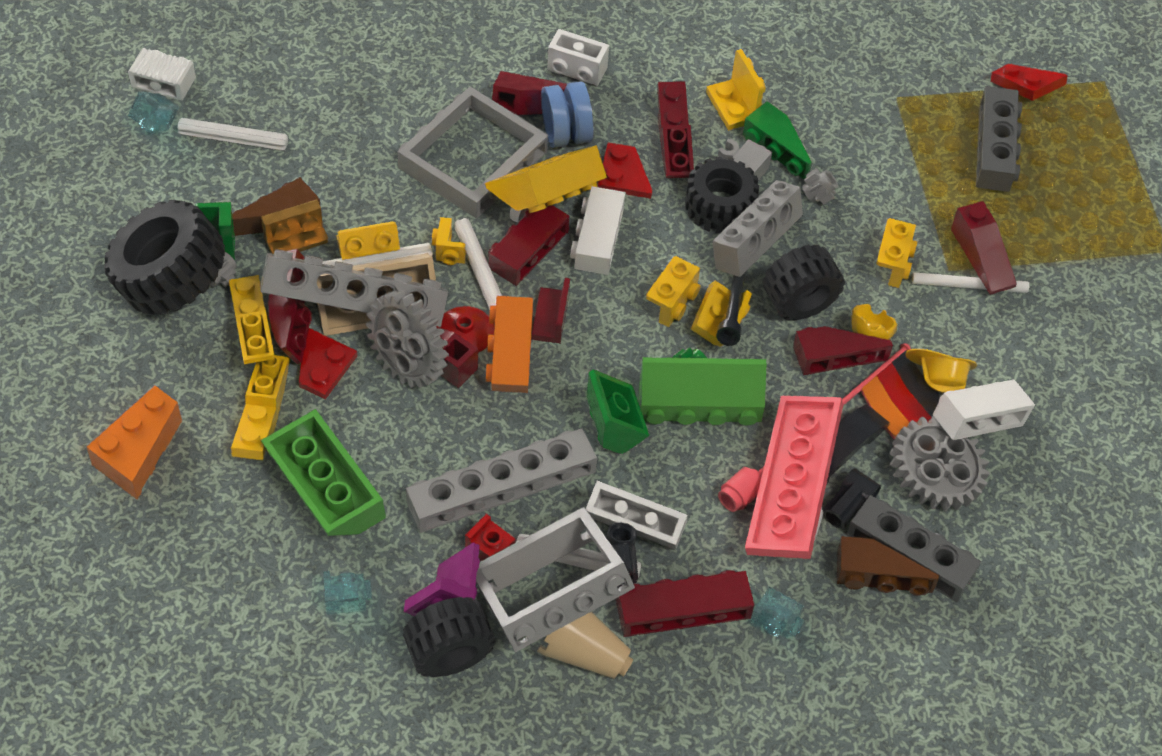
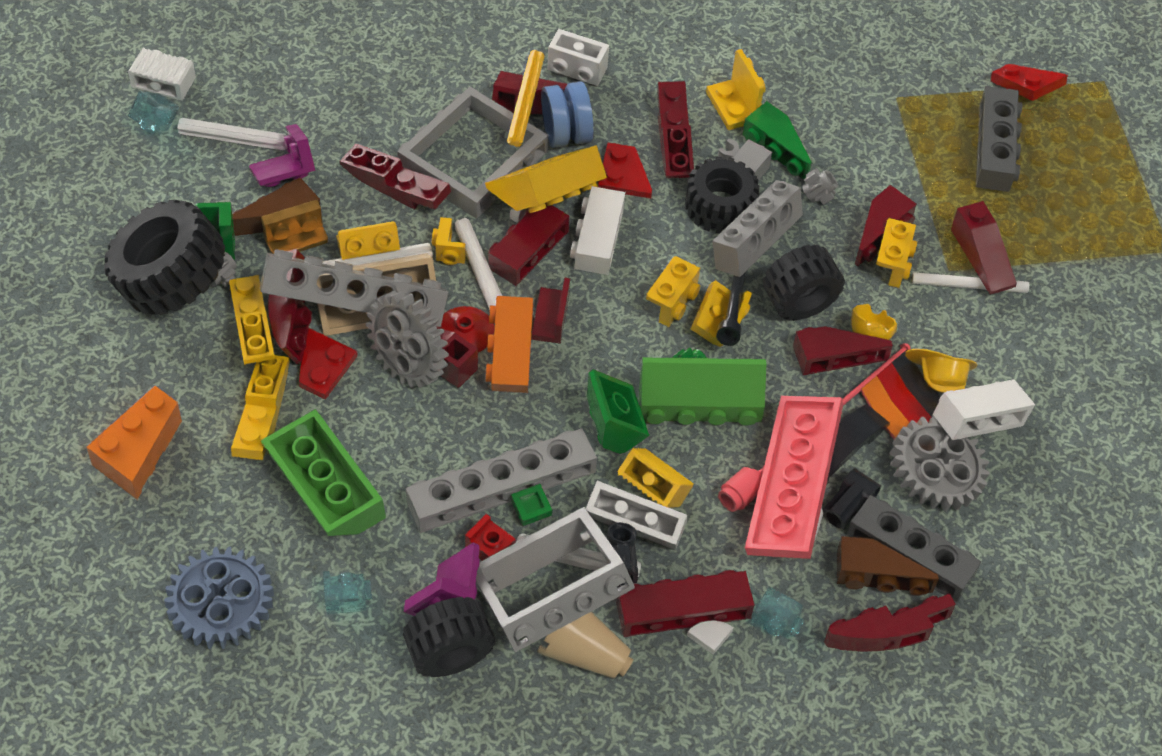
(241, 611): none -> sand blue gear
(293, 165): none -> magenta bracket
(392, 179): none -> dark red slope
(525, 98): none -> yellow axle
(531, 505): none -> green plate
(655, 478): none -> yellow brick
(710, 634): none -> white tile
(882, 631): none -> dark red slope
(886, 205): none -> dark red slope

